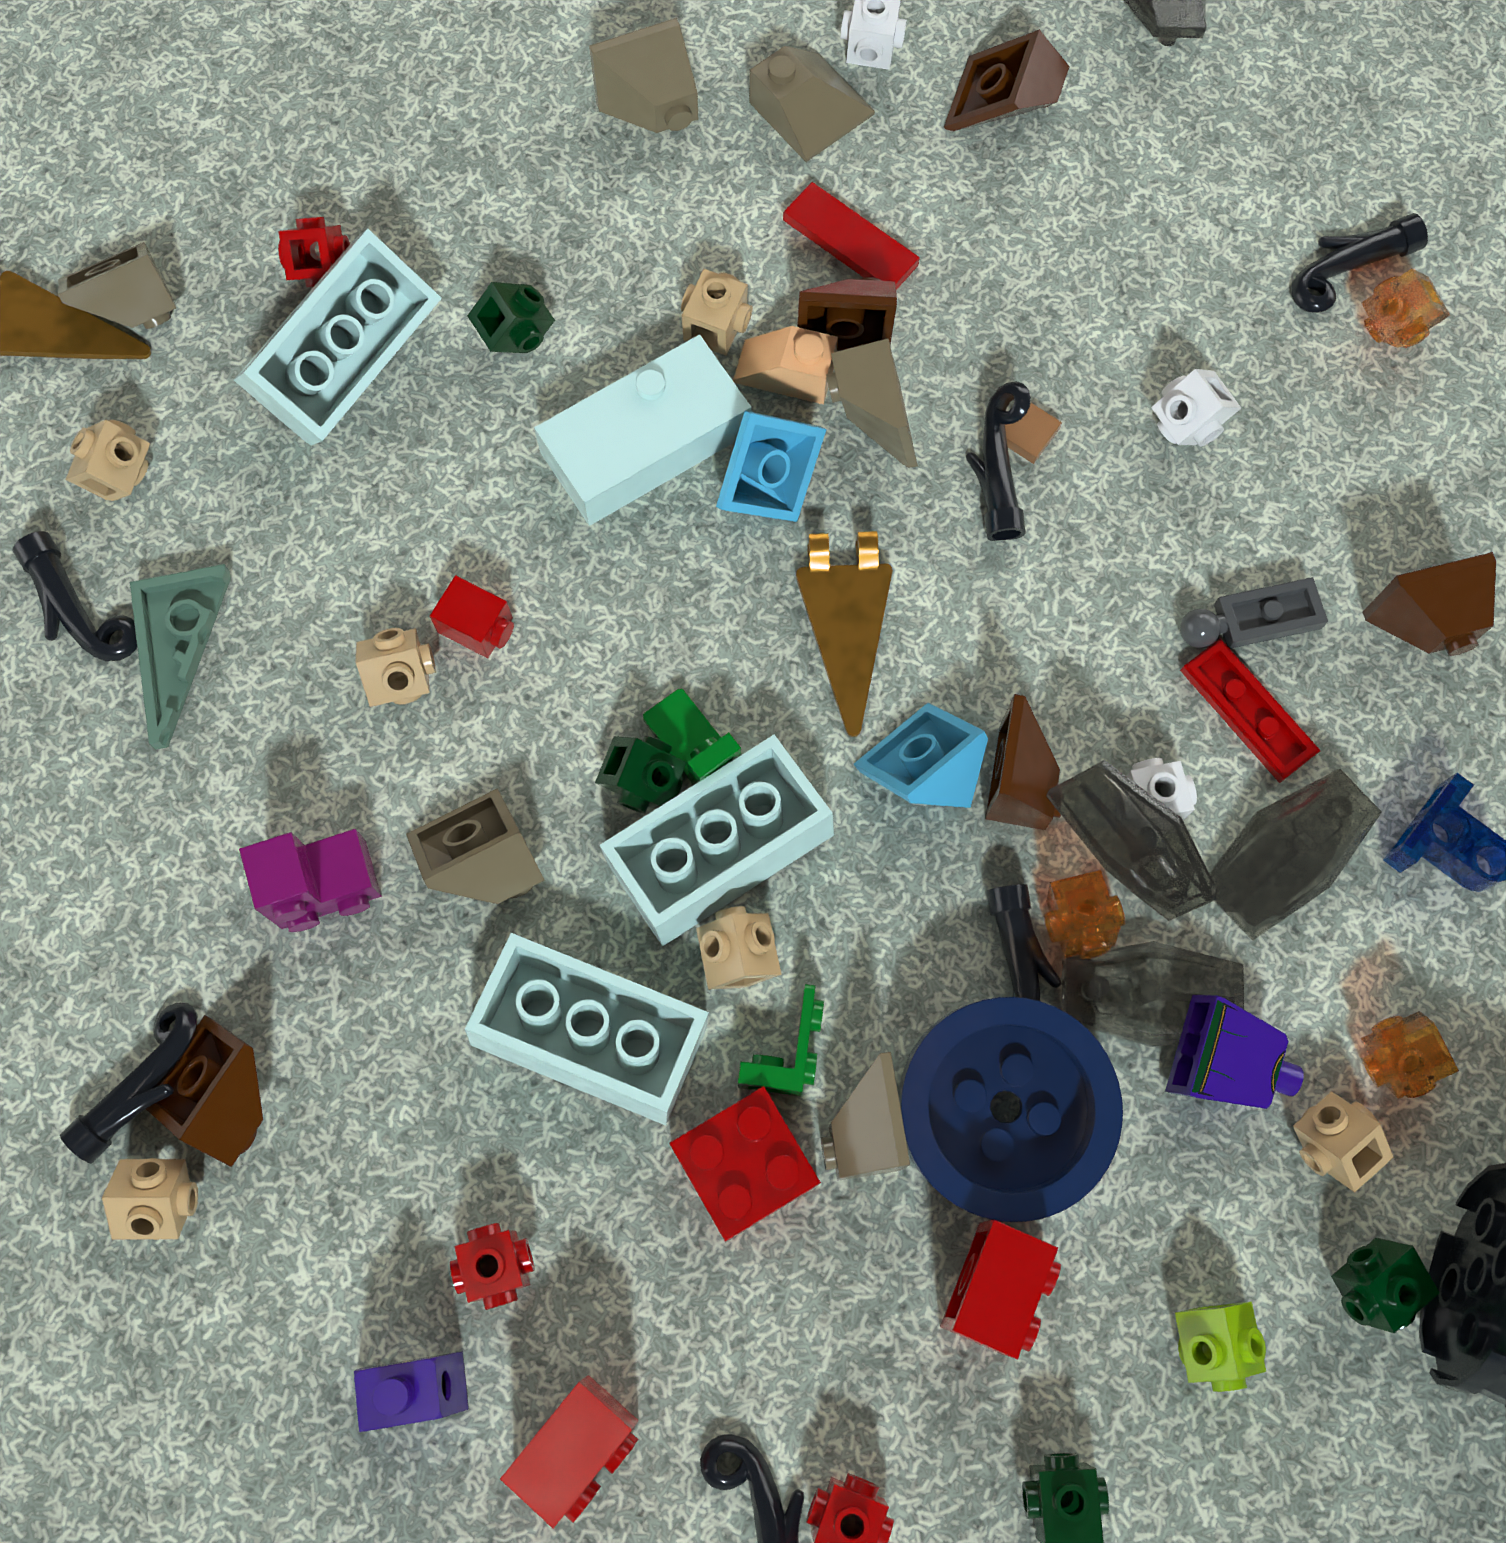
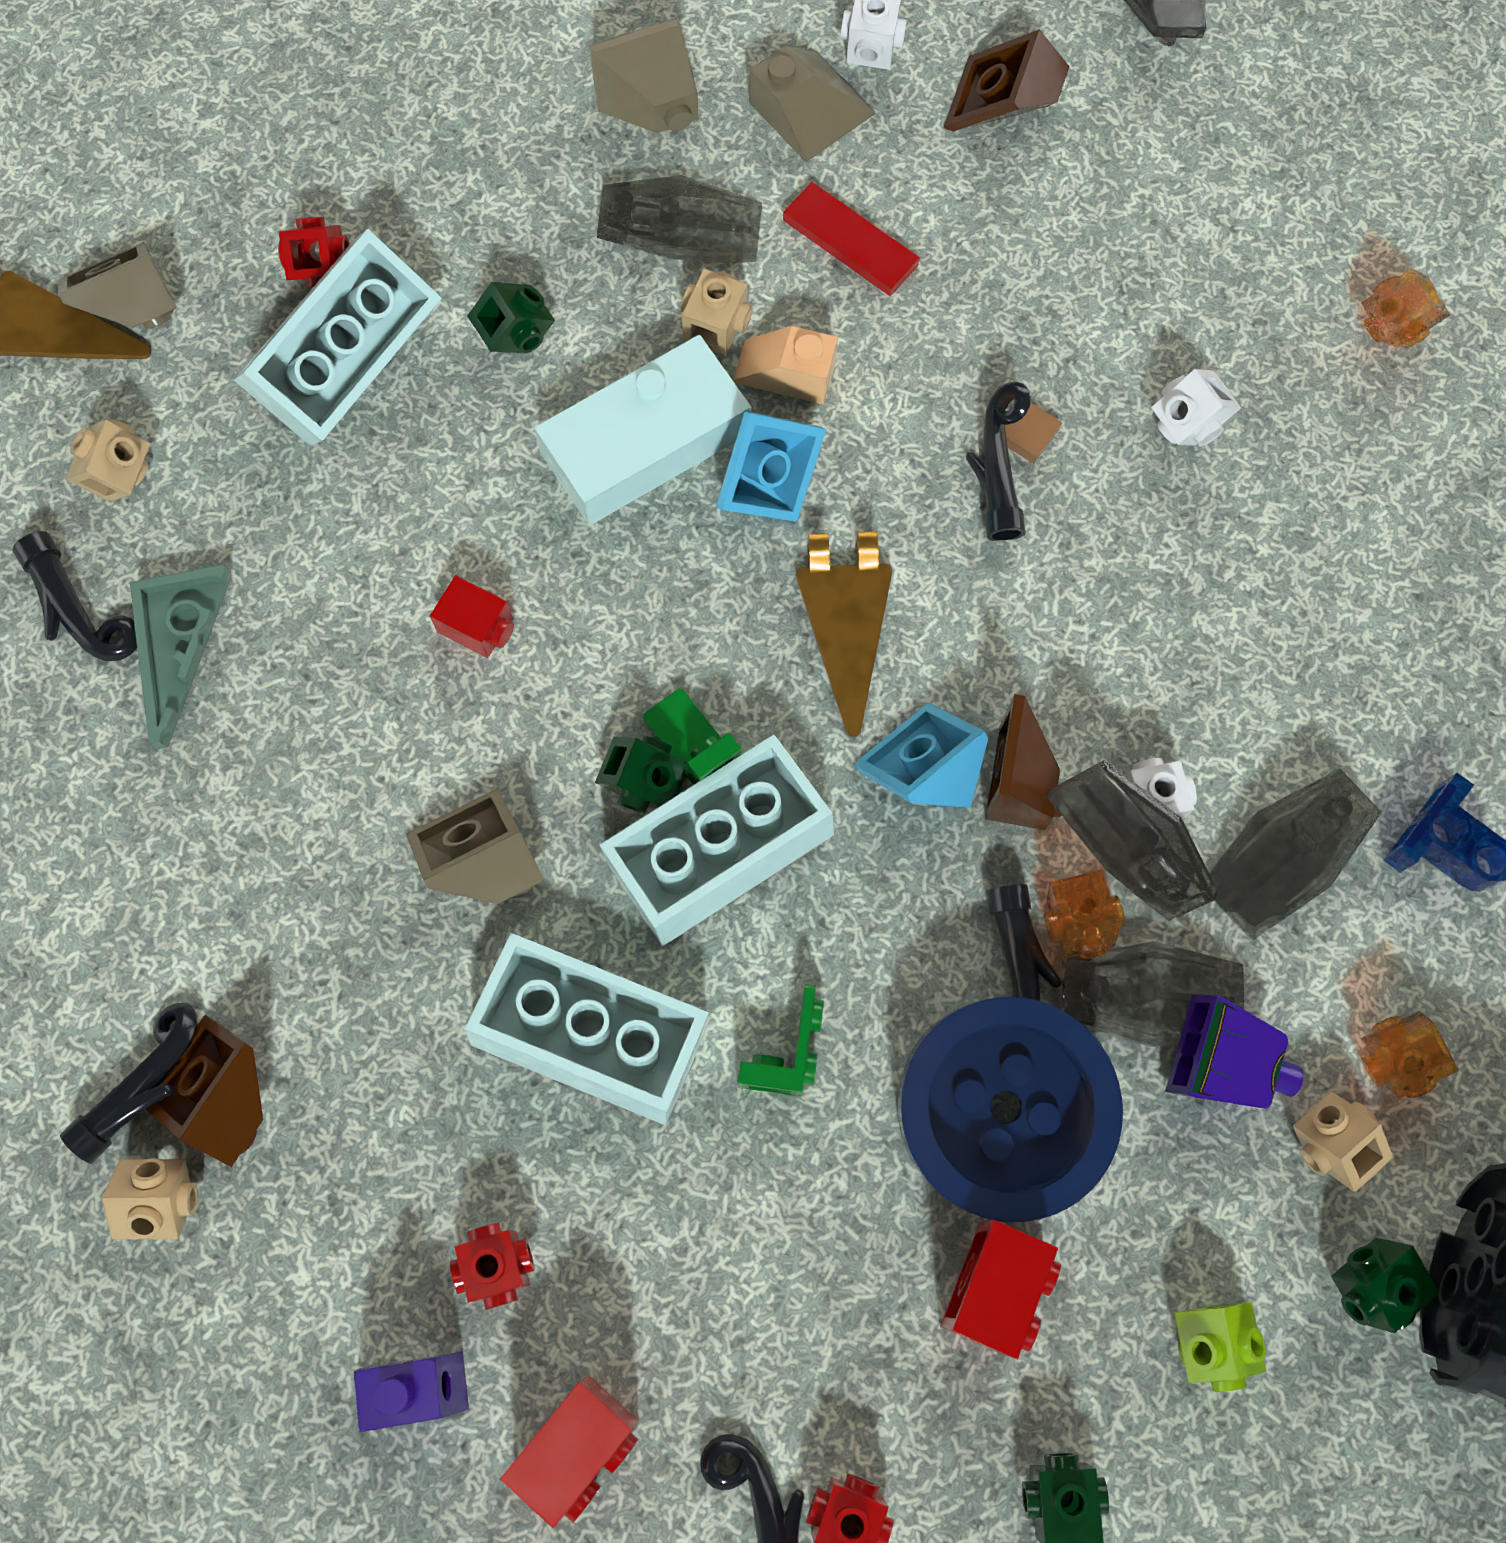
(302, 882): magenta brick -> none
(394, 667): tan brick -> none
(681, 220): none -> clear smoke piece
(738, 949): tan brick -> none
(744, 1163): red brick -> none
(851, 310): reddish brown slope -> none
(869, 1128): dark tan slope -> none
(873, 397): dark tan slope -> none
(1250, 710): red tile -> none
(1257, 615): dark grey plate -> none
(1354, 251): black plant -> none
(1439, 605): reddish brown slope -> none

